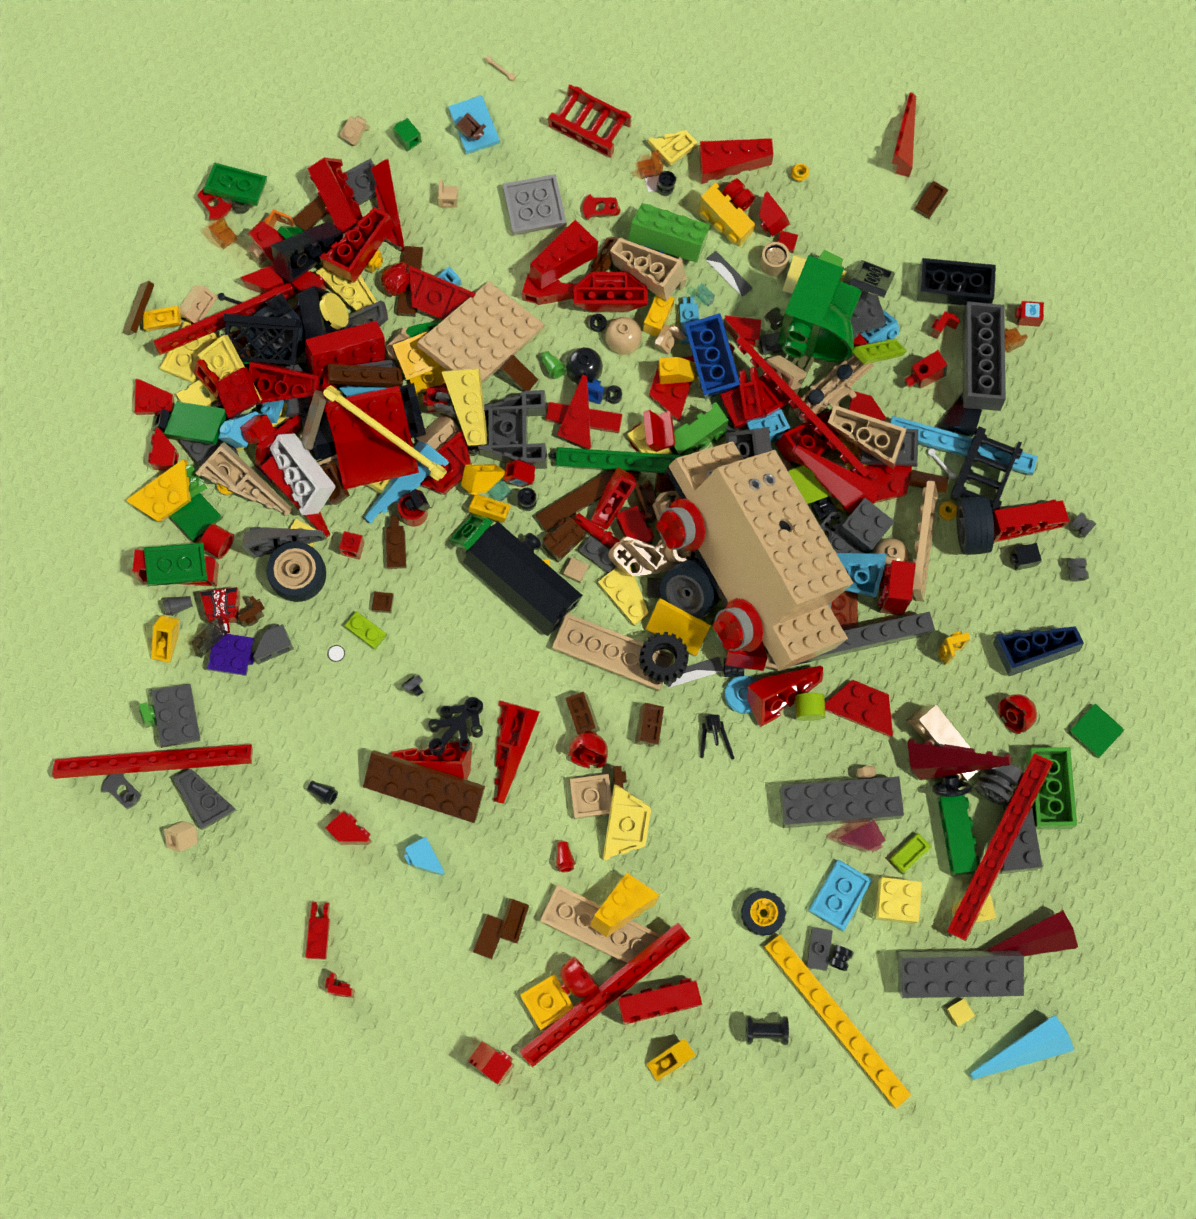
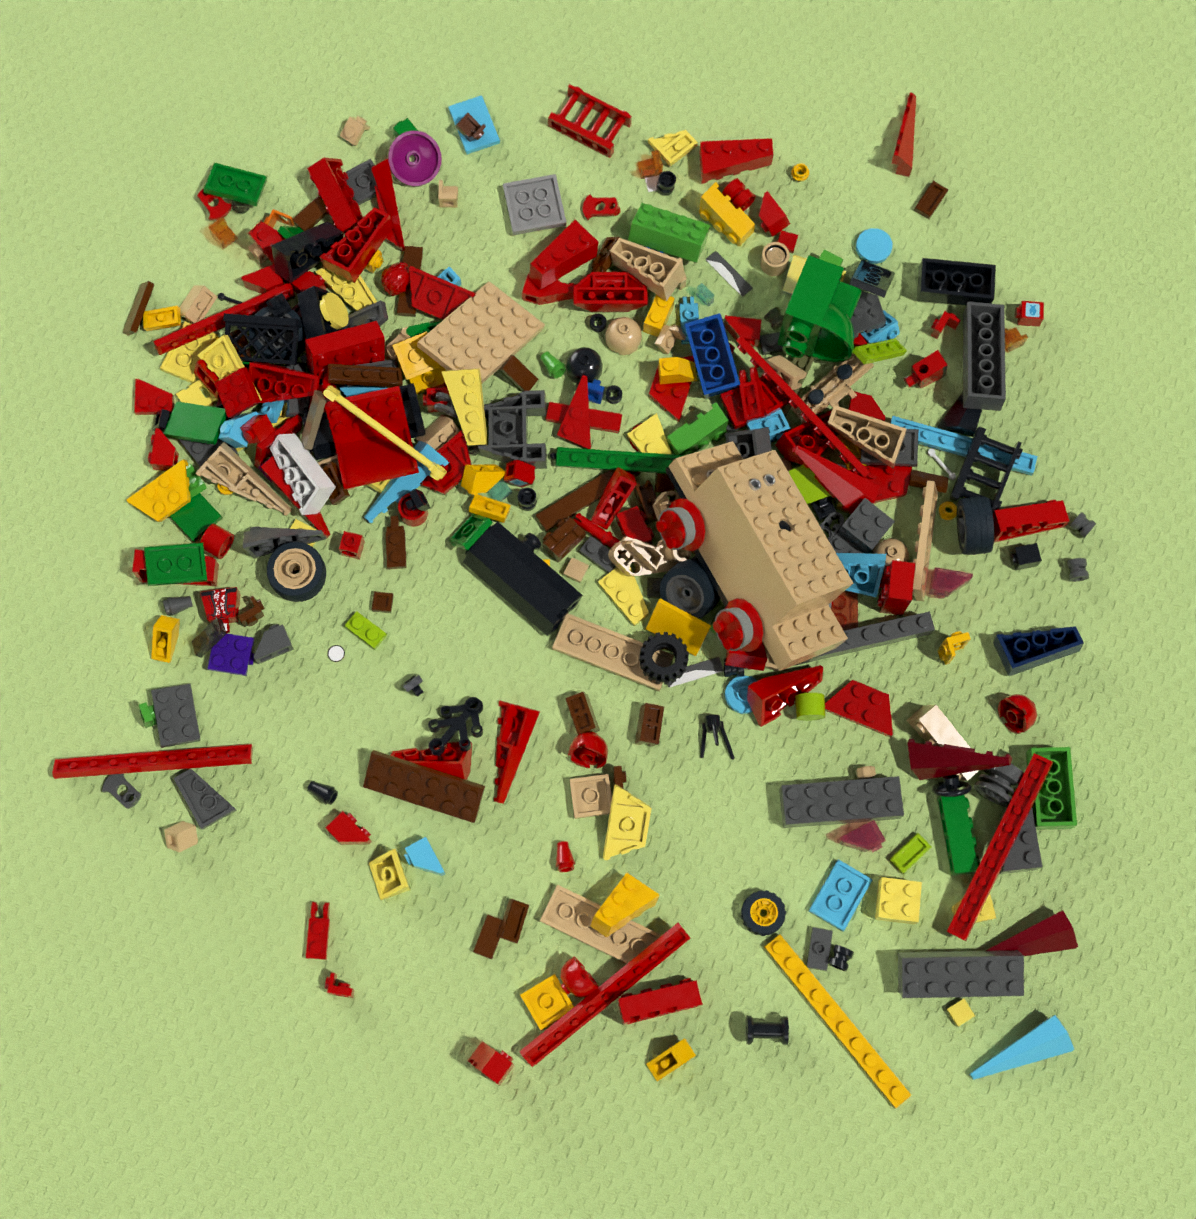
(389, 875): none -> light yellow slope
(426, 161): none -> magenta dish
(511, 76): tan hinge -> none
(659, 430): red panel -> none
(874, 245): none -> medium azure tile
(946, 582): none -> clear pink slope
(1096, 730): green tile -> none

